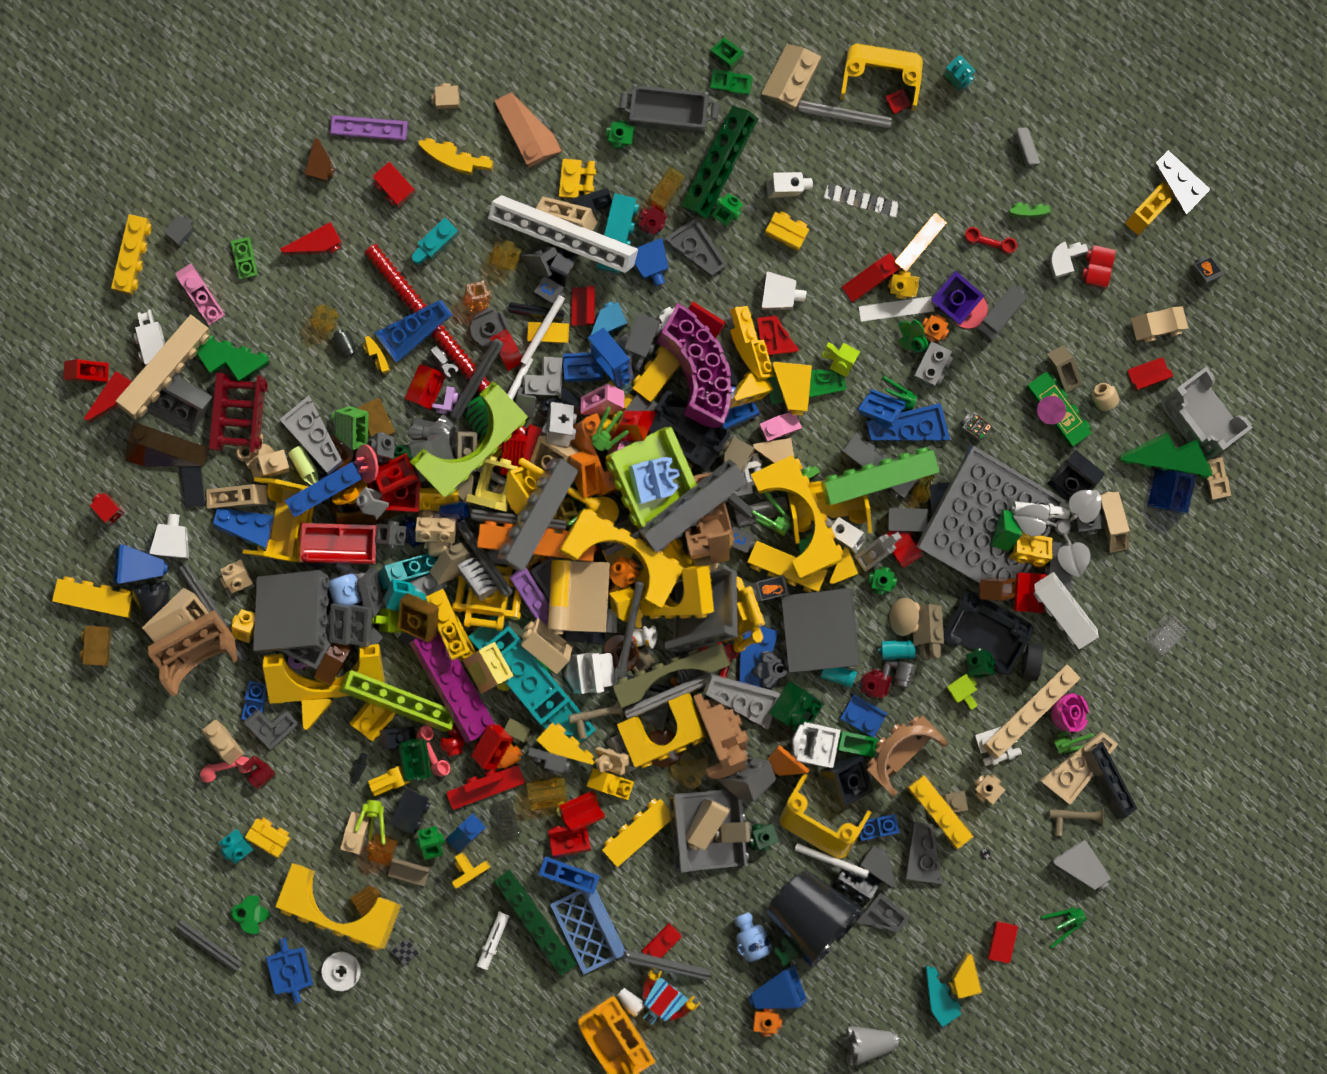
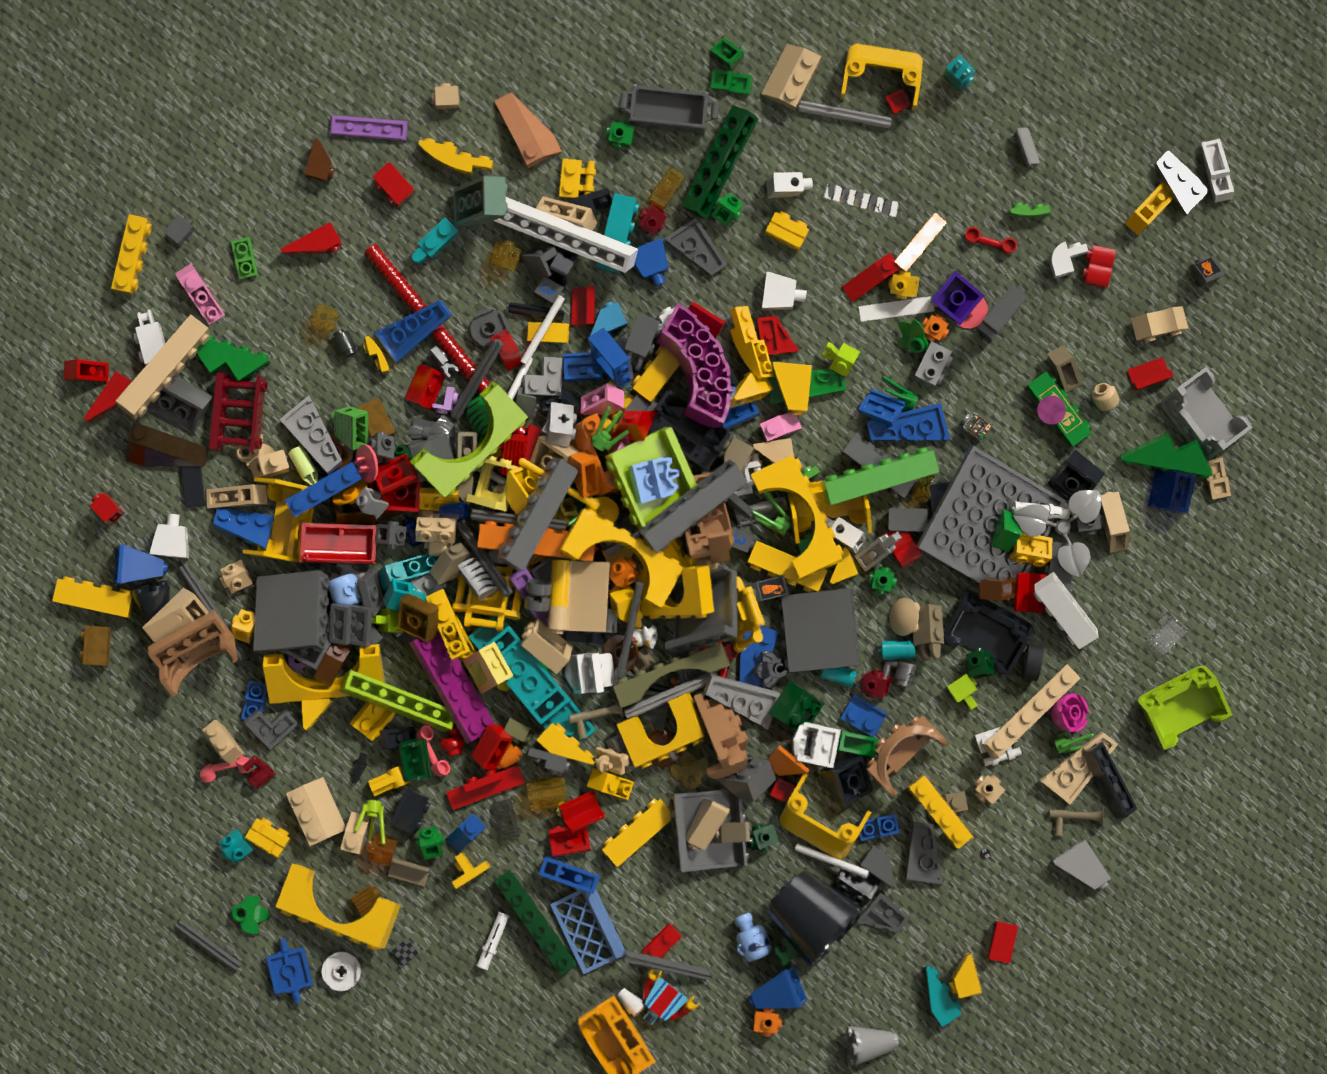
(316, 811): none -> tan slope
(477, 296): clear orange brick -> none
(480, 201): none -> sand green brick
(539, 588): none -> dark grey wheel
(782, 790): none -> red plate
(1075, 919): green plant -> none
(1184, 704): none -> lime windscreen
(1217, 170): none -> white slope

